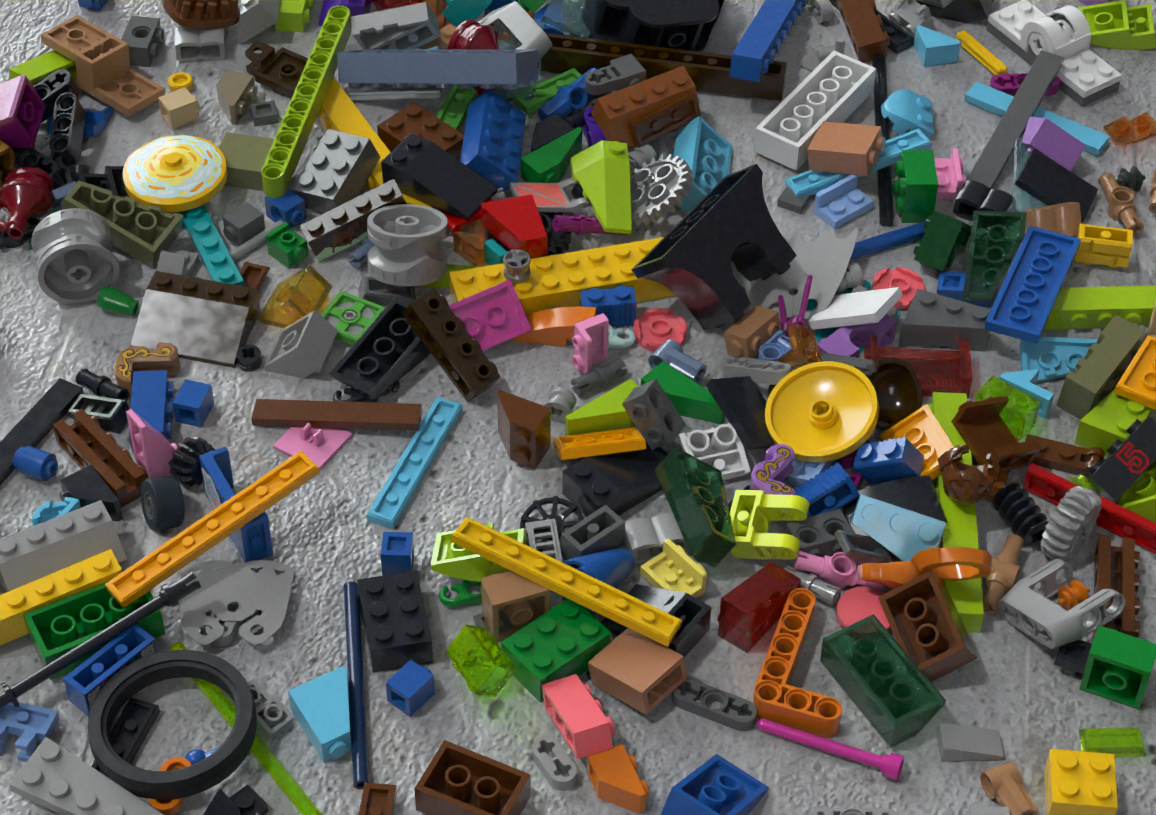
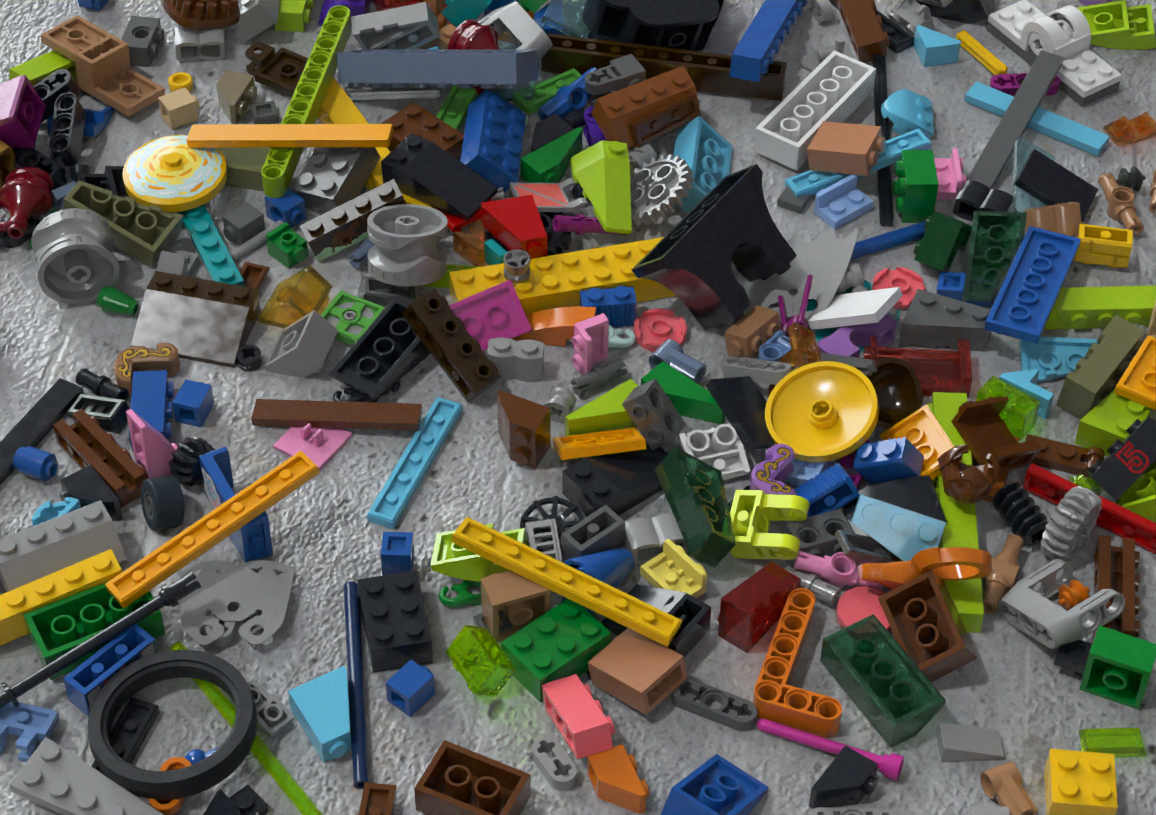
(289, 135): none -> light orange tile
(517, 358): none -> light grey brick
(845, 780): none -> black slope
(1052, 142): medium lavender slope -> none

